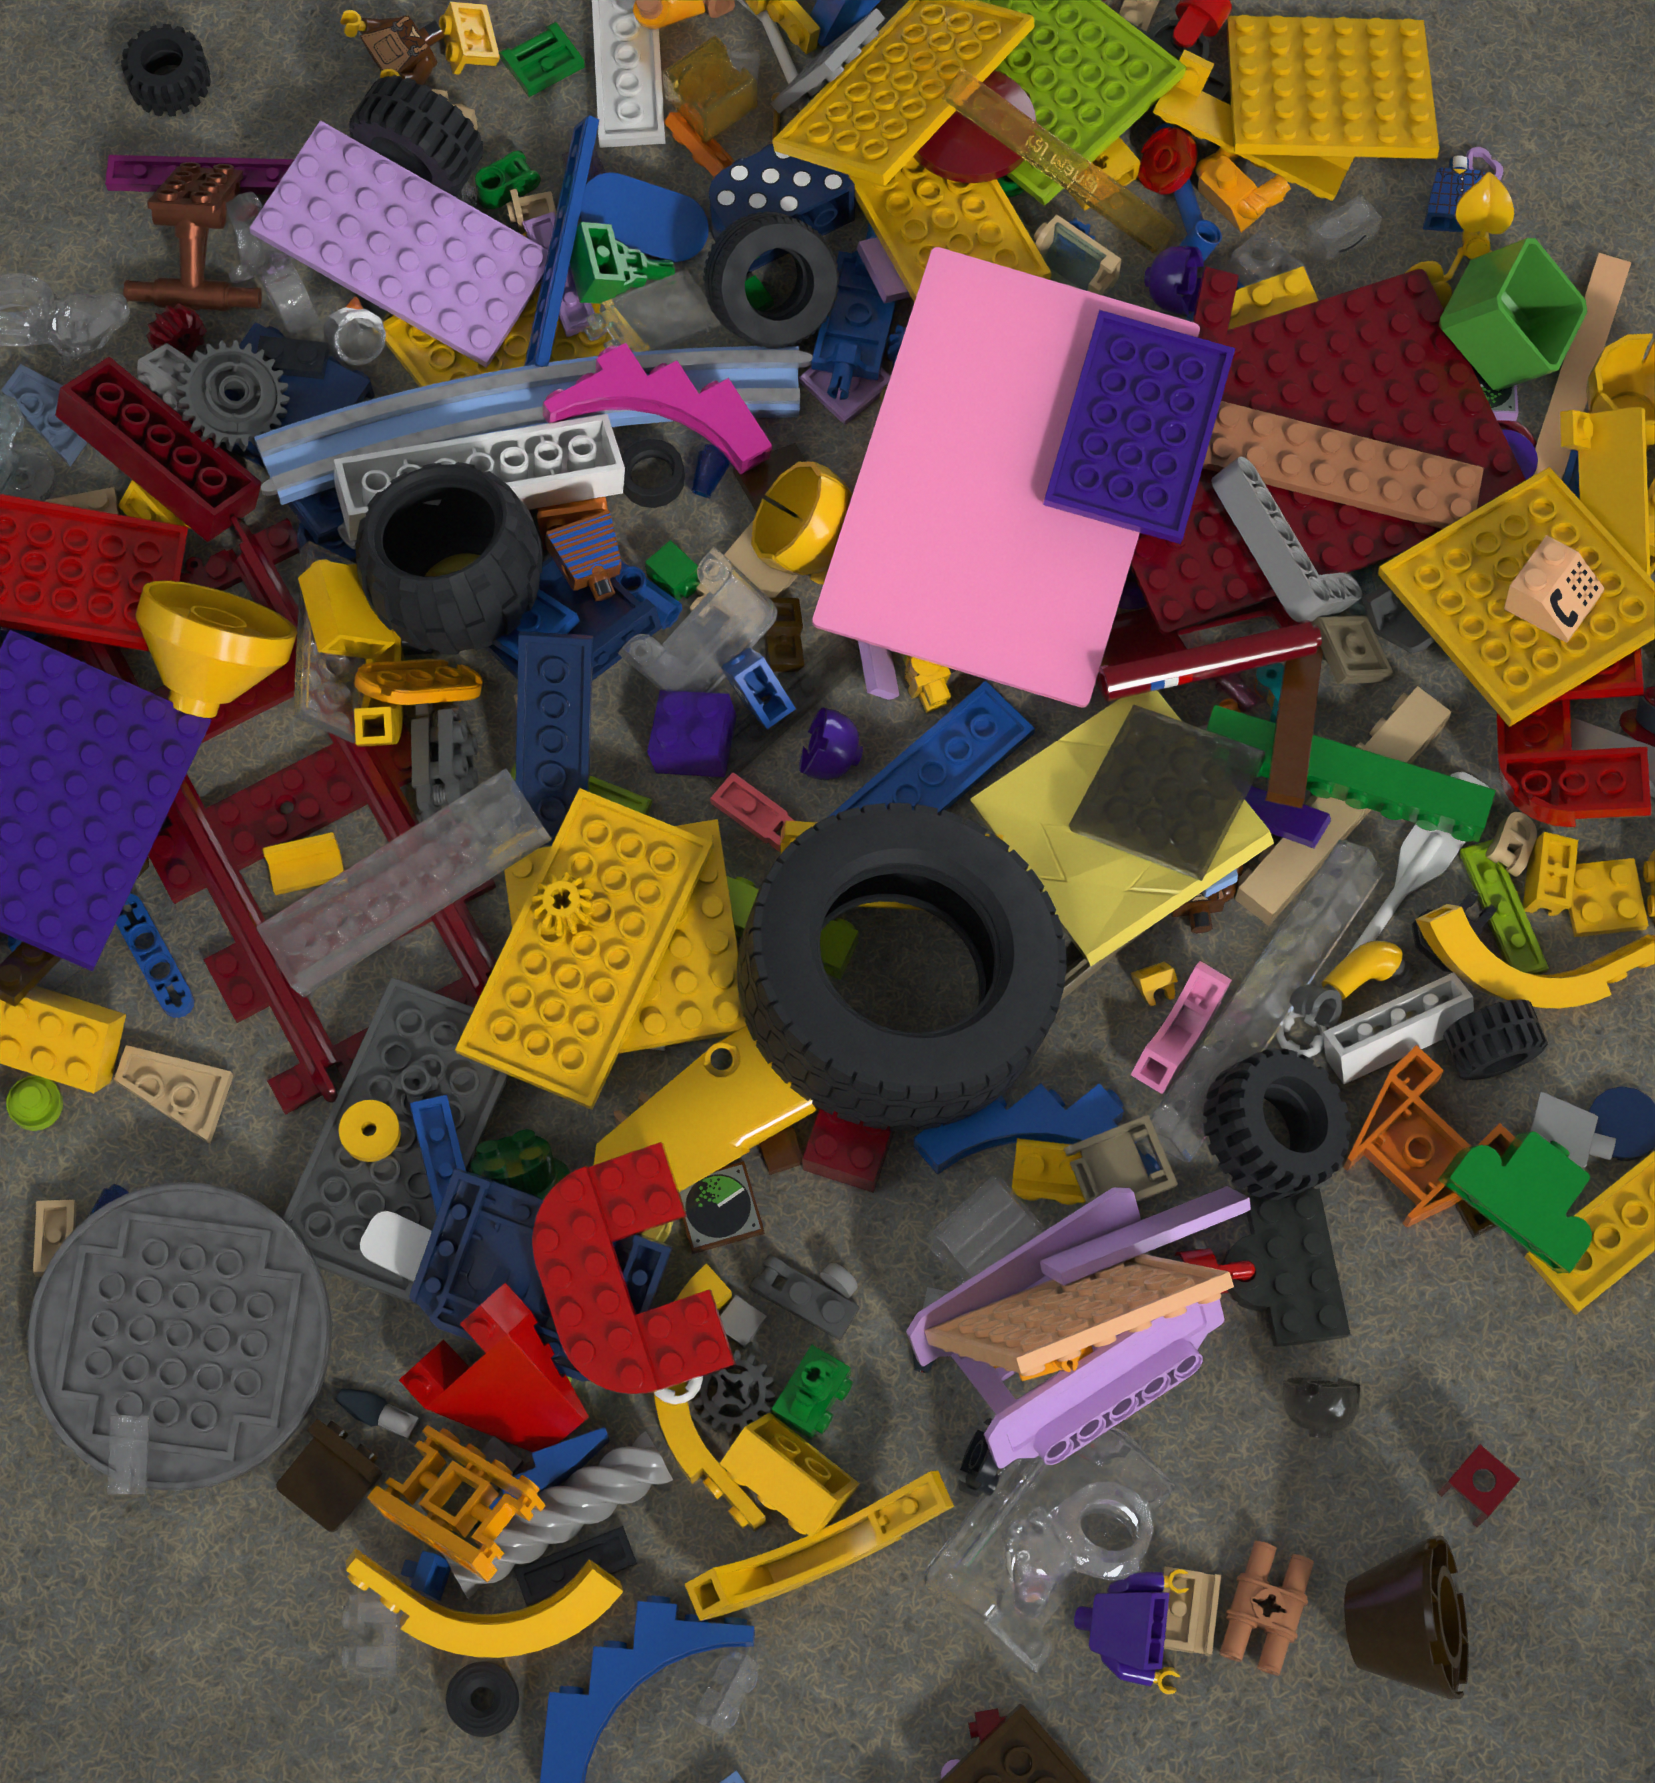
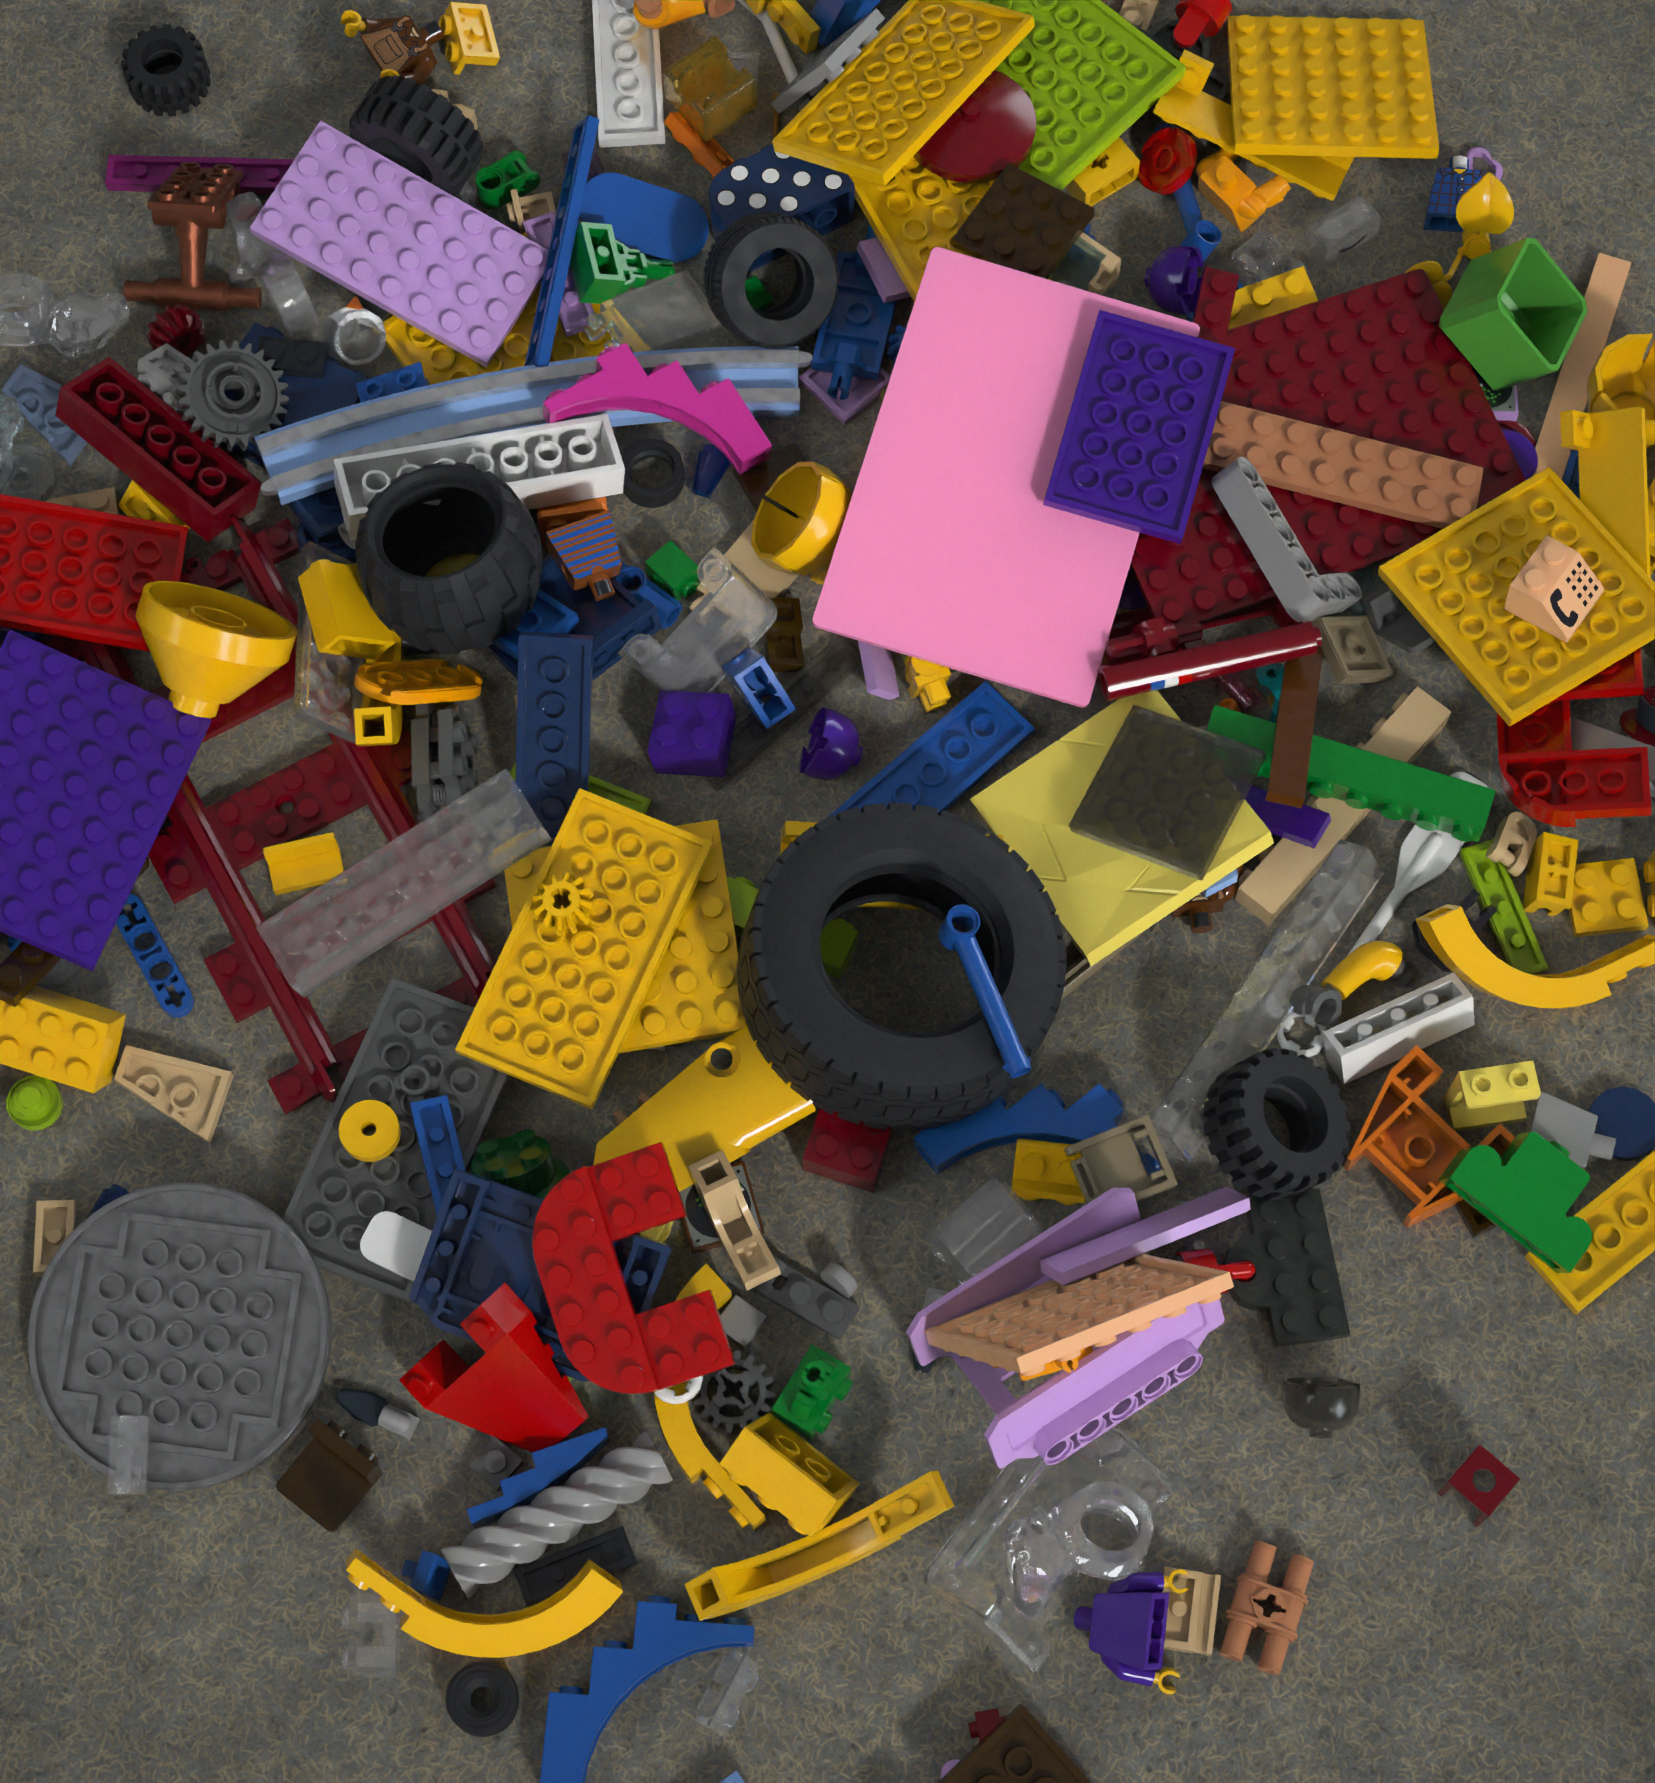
(392, 382): none -> blue hinge
(438, 1525): light orange fence -> none
(545, 66): green plate -> none
(732, 1220): none -> tan arch
(751, 809): coral hinge -> none
(782, 1151): reddish brown tile -> none
(979, 1466): black plate -> none
(984, 986): none -> blue piece
(1023, 224): none -> dark brown plate
(1059, 161): clear yellow tile -> none
(1154, 638): none -> dark red axle
(1154, 978): yellow tile -> none
(1182, 1028): bright pink arch -> none
(1410, 1621): dark brown cone -> none
(1491, 1095): none -> light yellow panel
(1495, 1039): black tyre -> none

